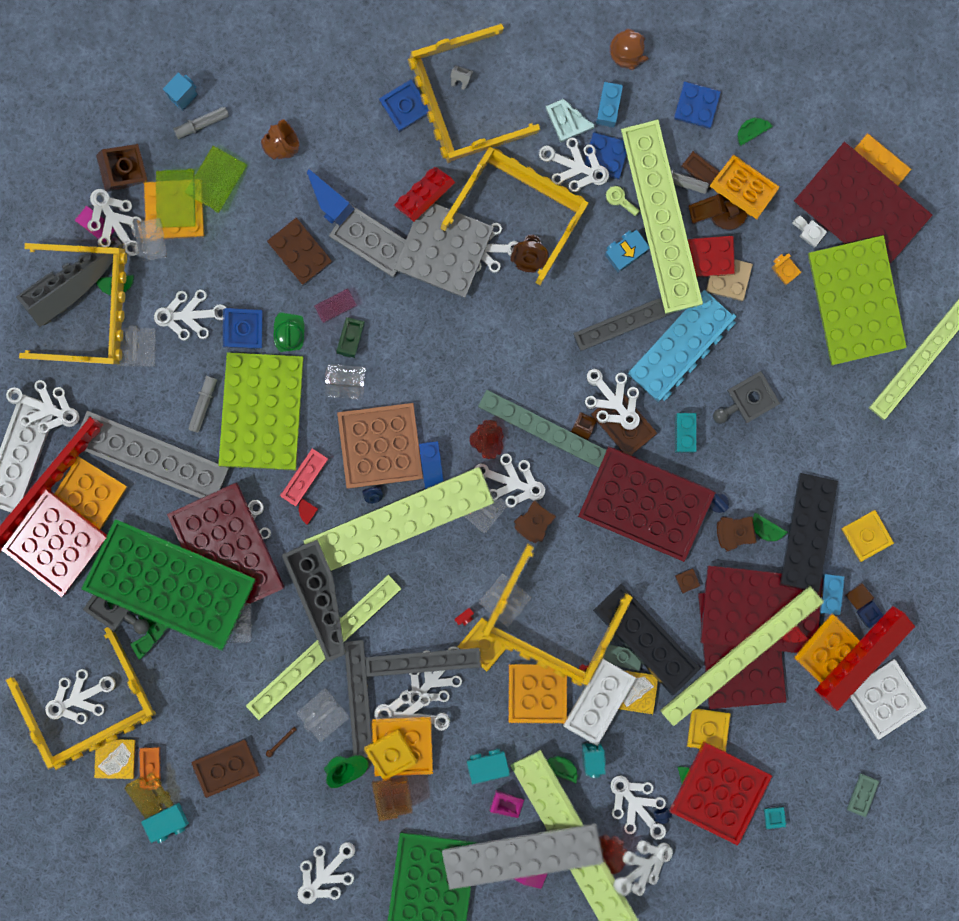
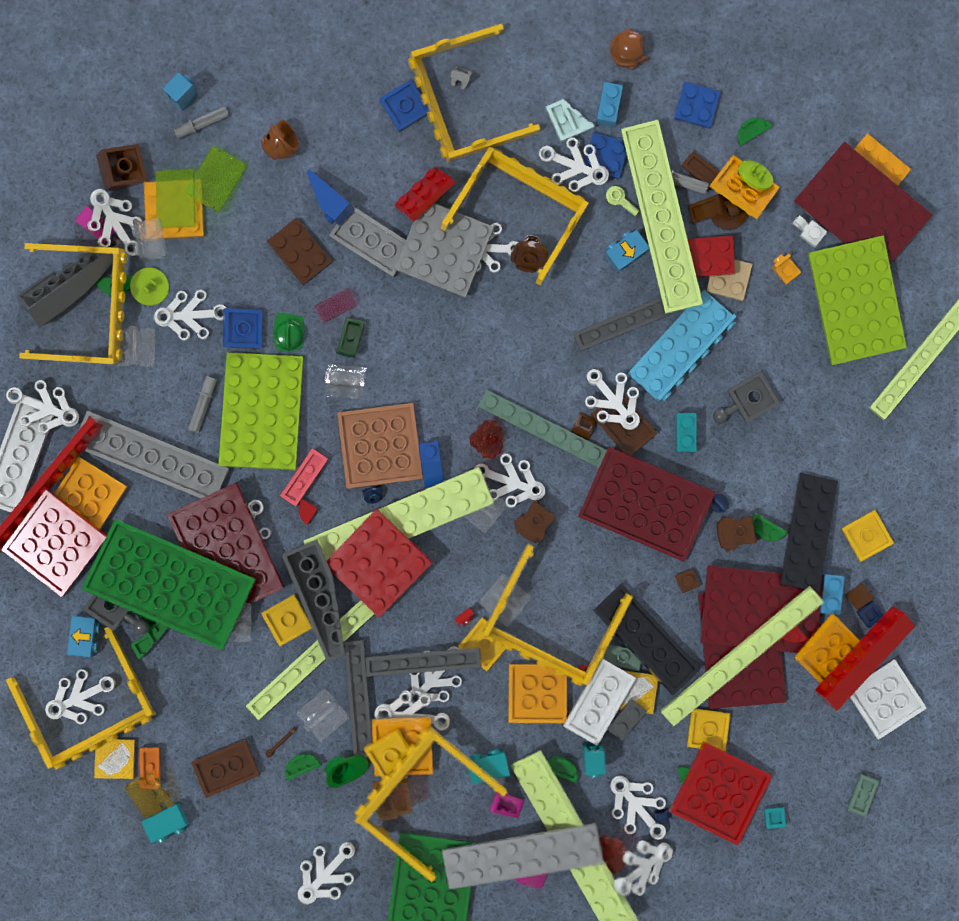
(83, 636): none -> dark azure brick
(149, 286): none -> lime piece
(287, 620): none -> yellow tile
(301, 764): none -> green plate
(378, 562): none -> red plate
(389, 782): none -> yellow piece
(626, 719): none -> dark grey plate
(755, 175): none -> lime piece

